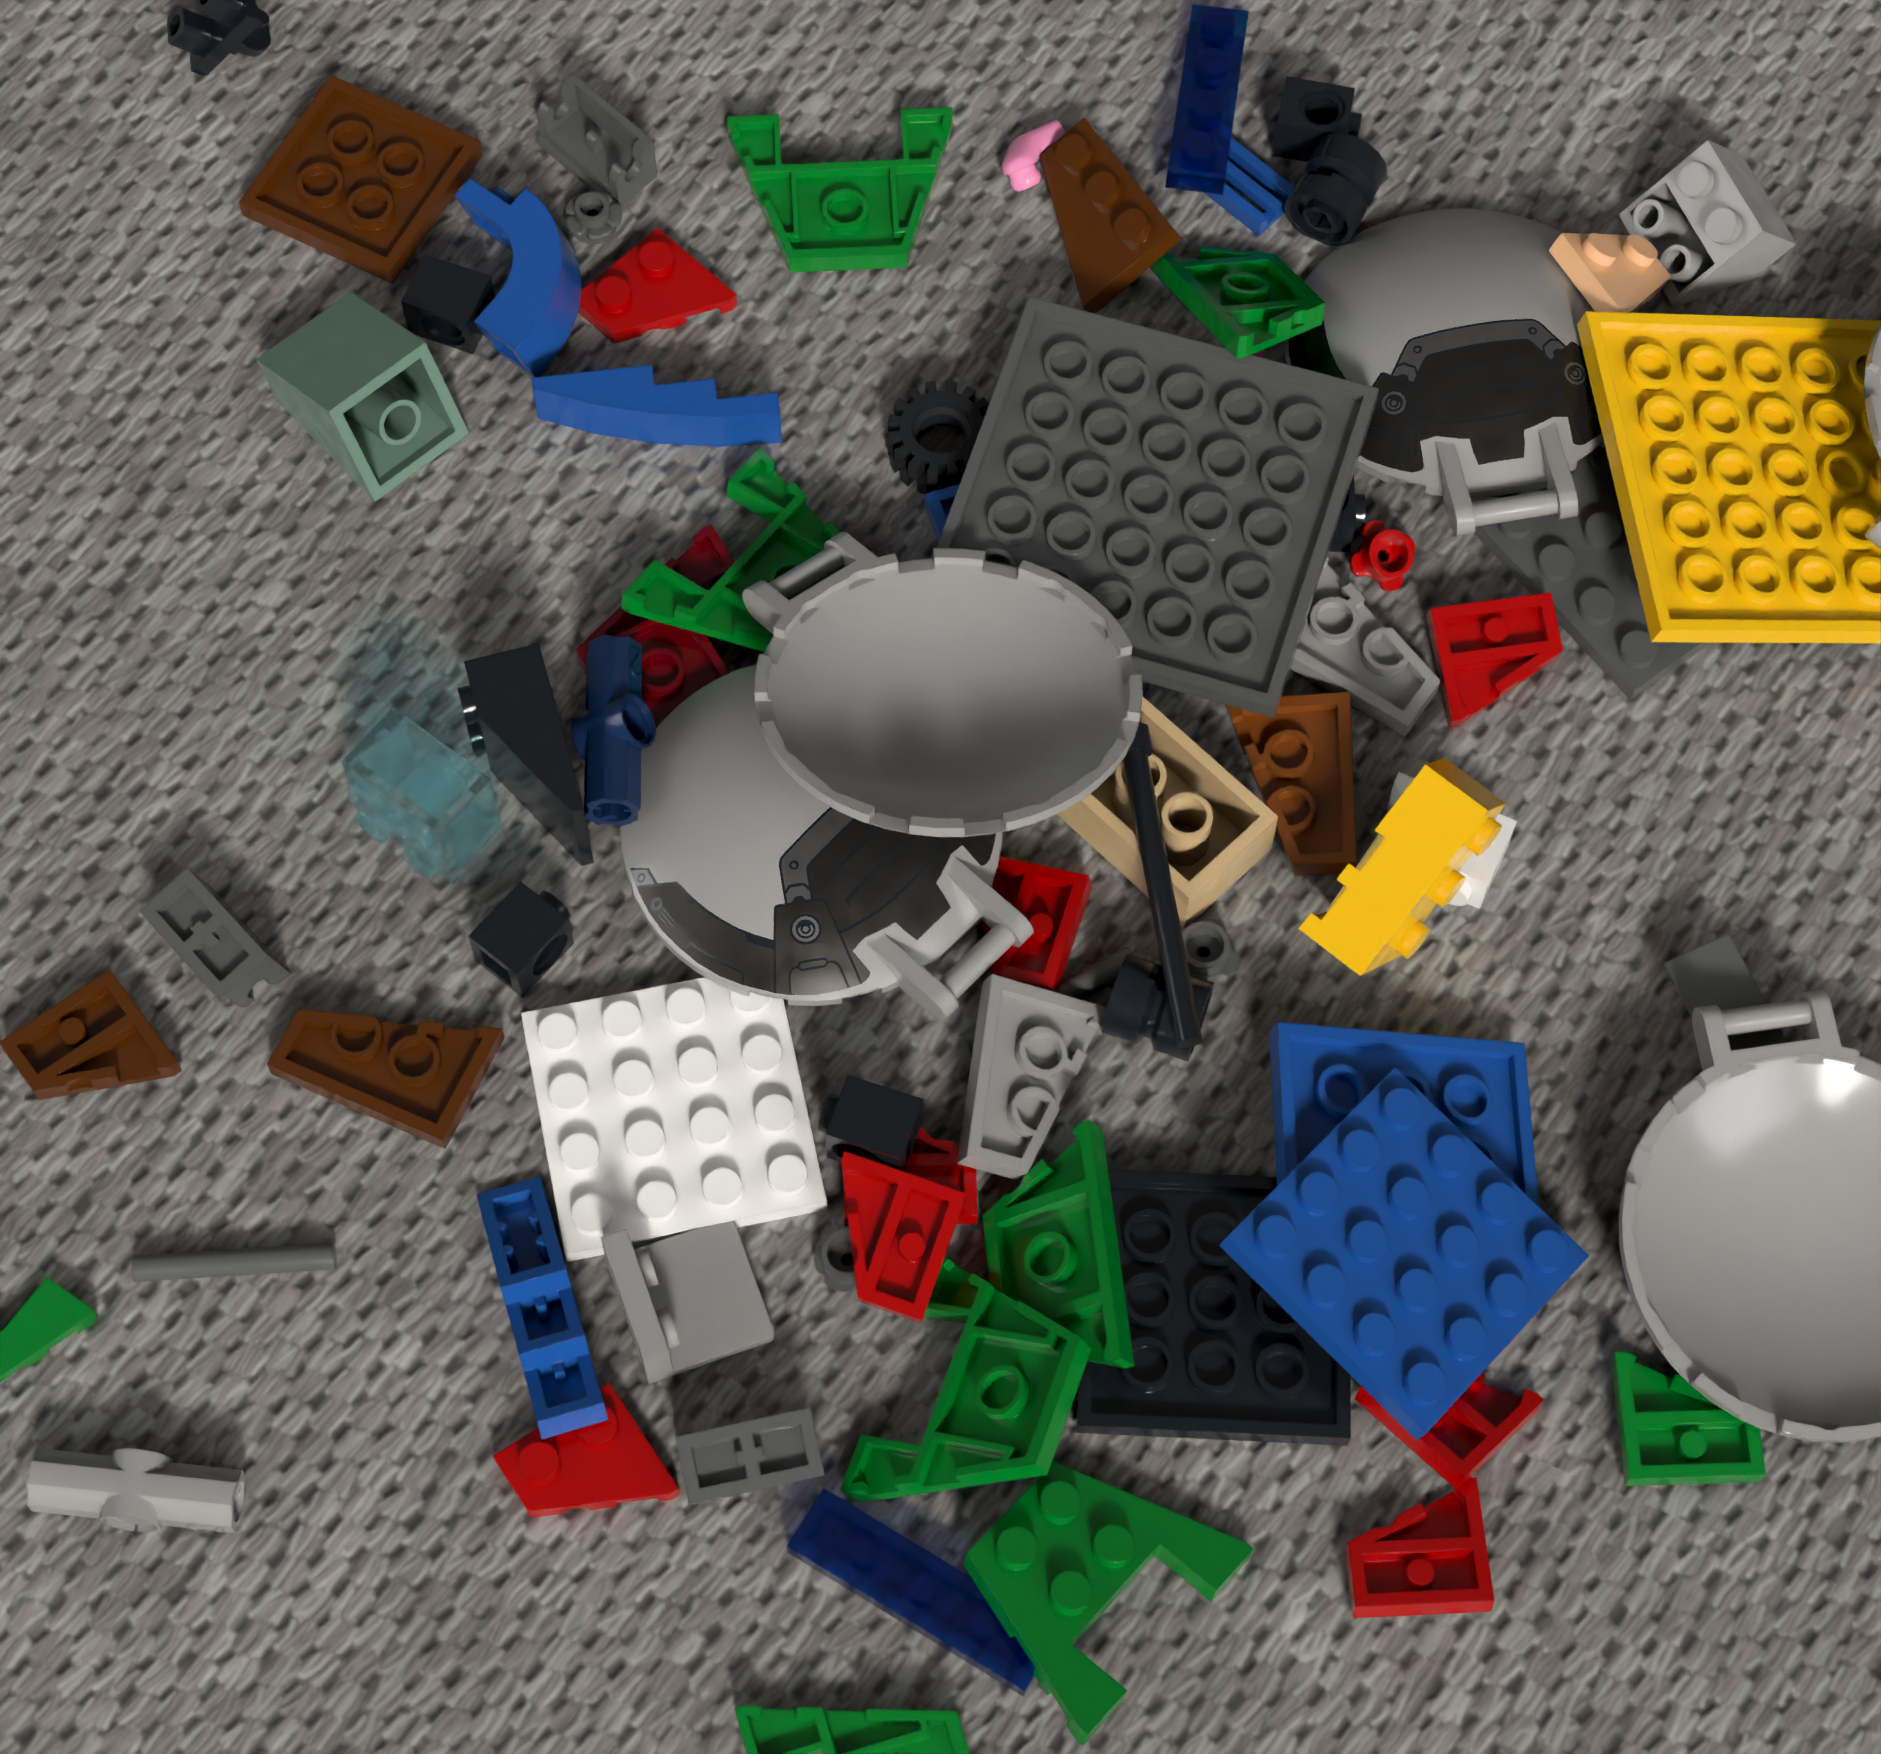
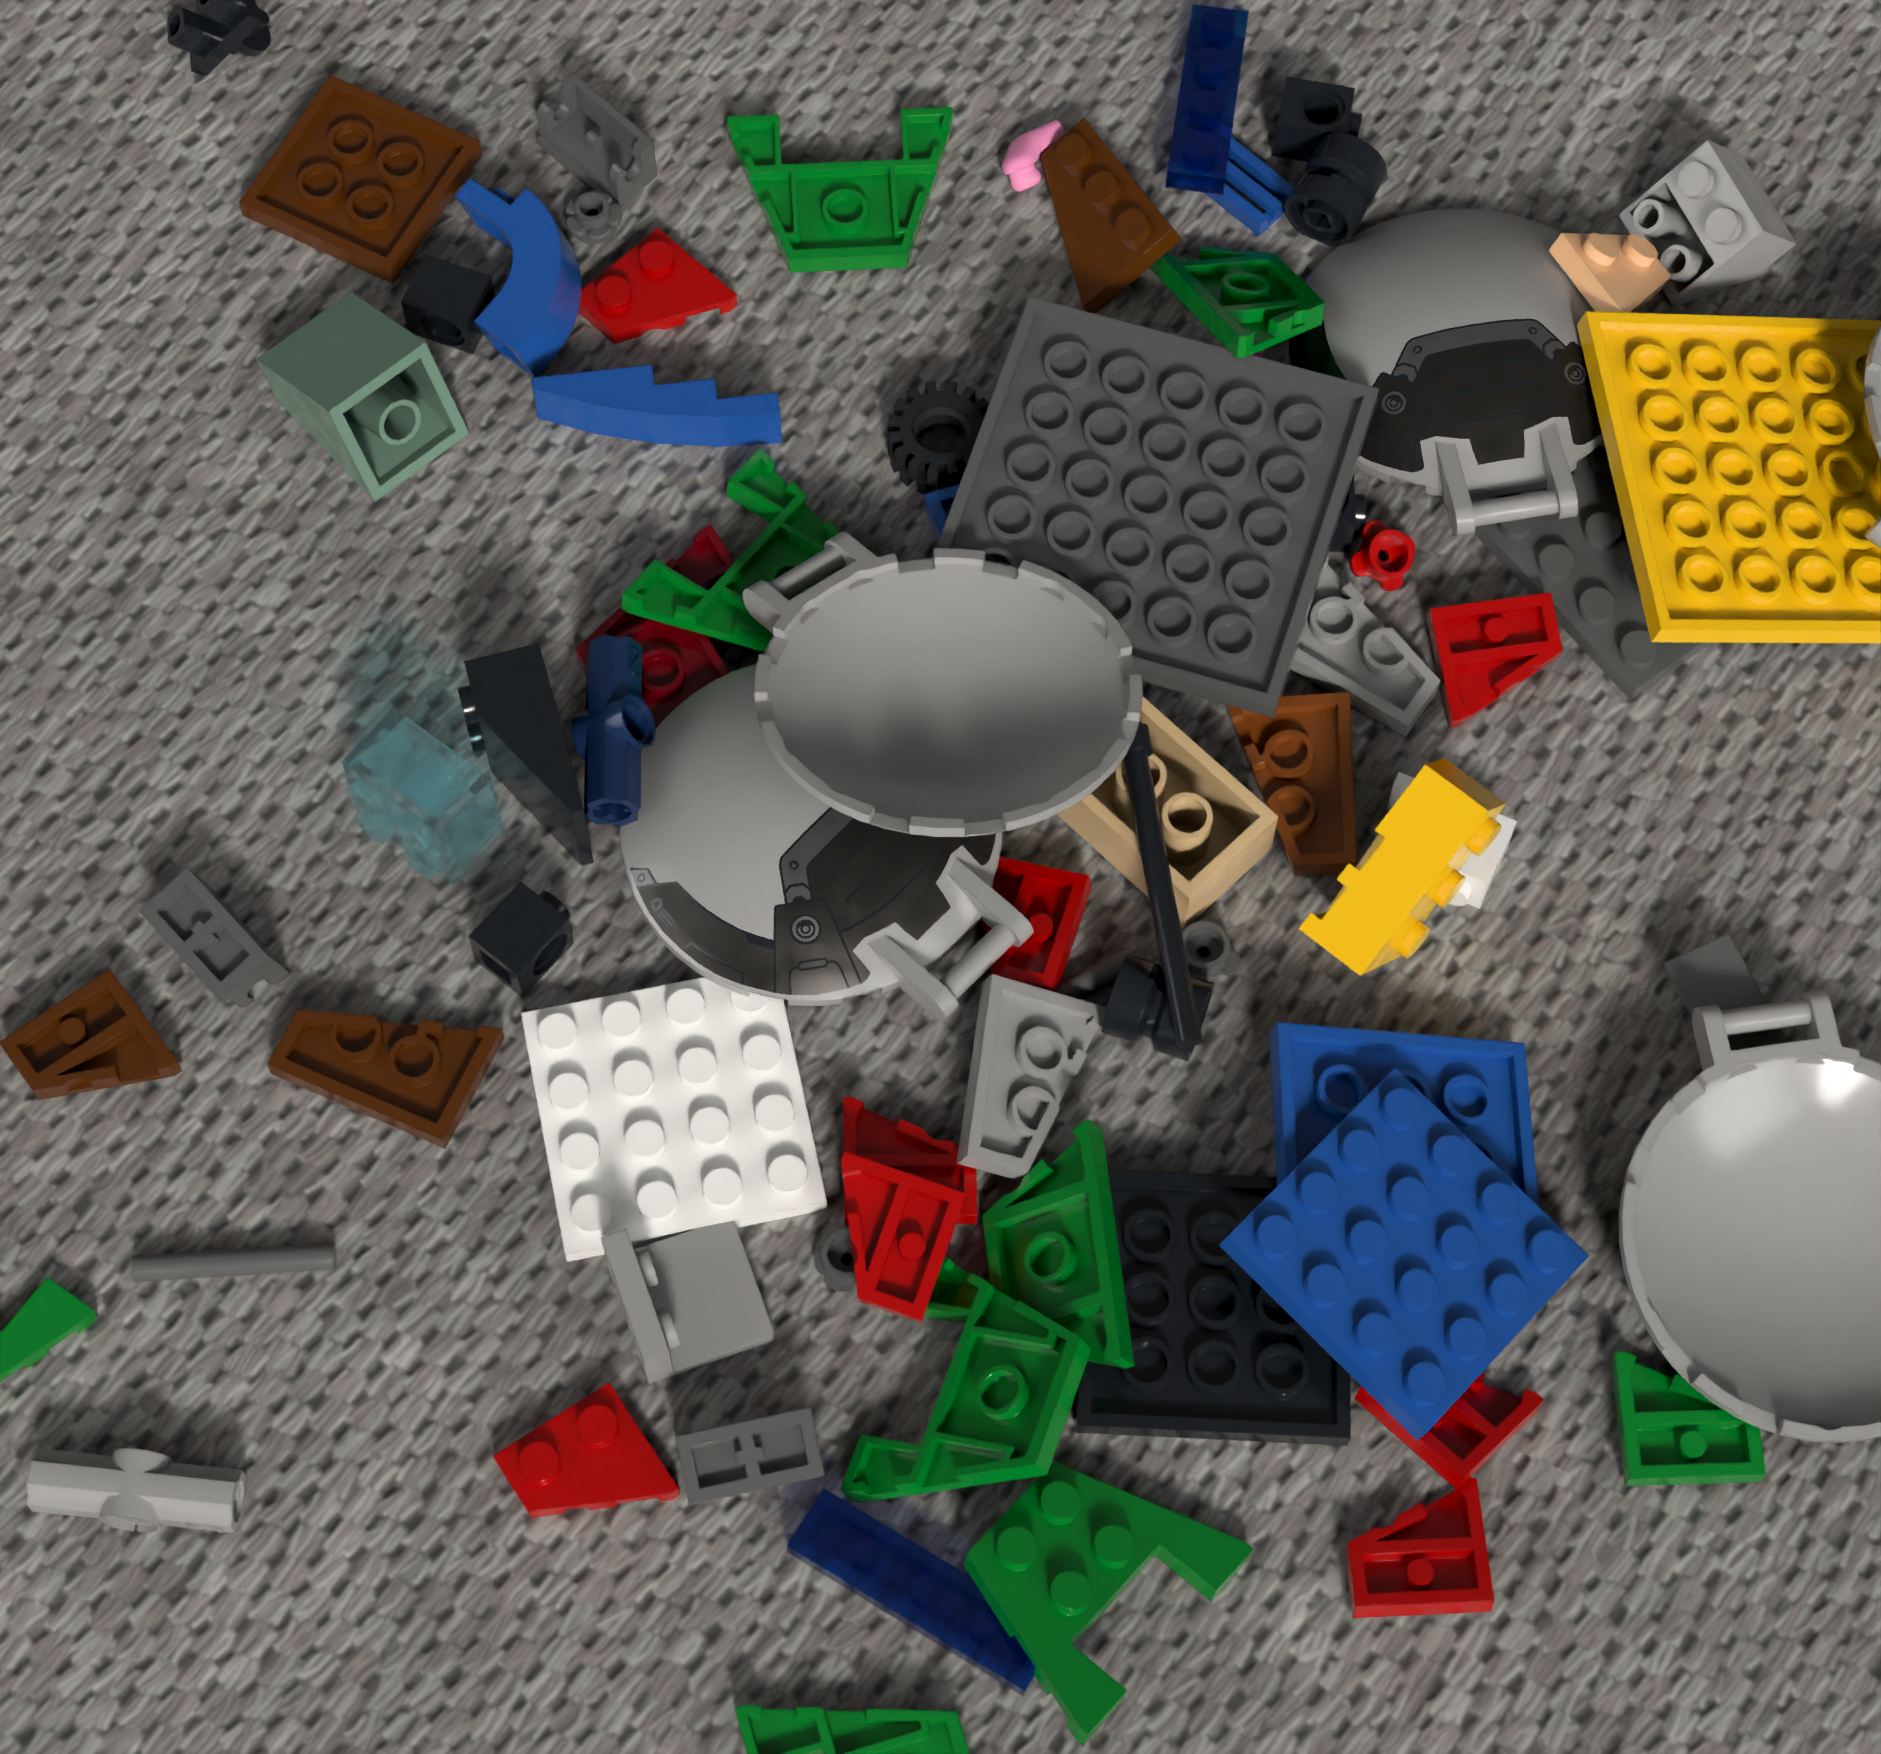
(541, 1308): blue slope -> none
(871, 1123): black brick -> none

